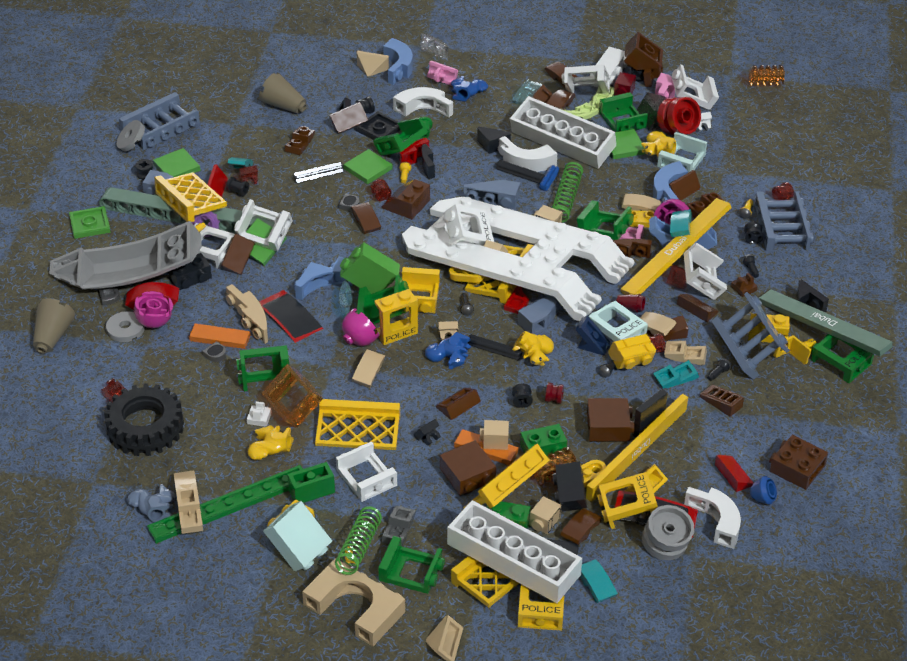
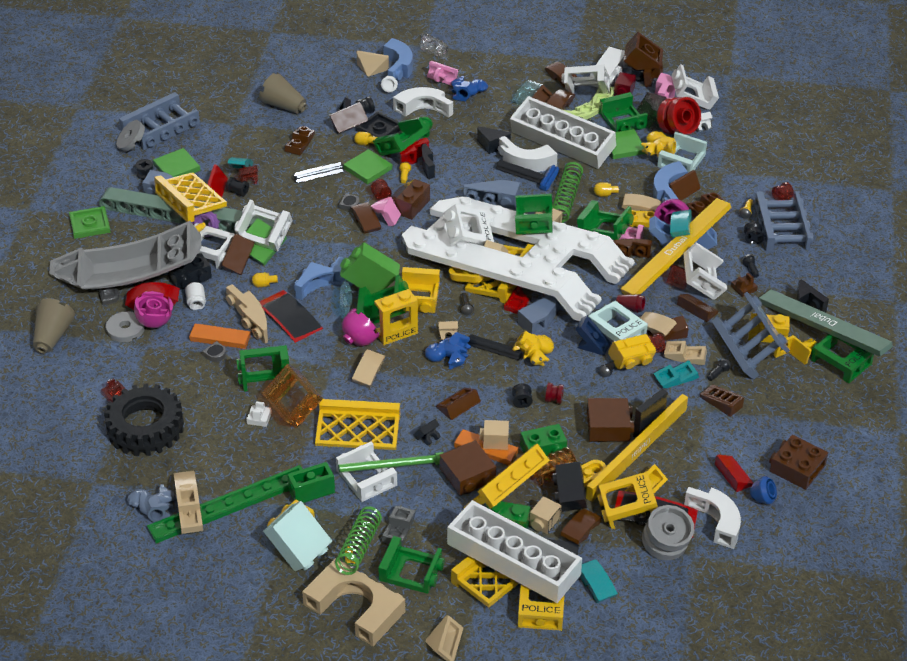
(195, 296): none -> white brick
(263, 279): none -> yellow cylinder
(273, 442): yellow animal -> none
(363, 138): none -> yellow cylinder
(388, 210): none -> bright pink tile
(389, 84): none -> white tile
(390, 463): none -> bright green bar
(534, 222): none -> green window
(605, 189): none -> yellow cylinder
(767, 74): clear orange piece -> none

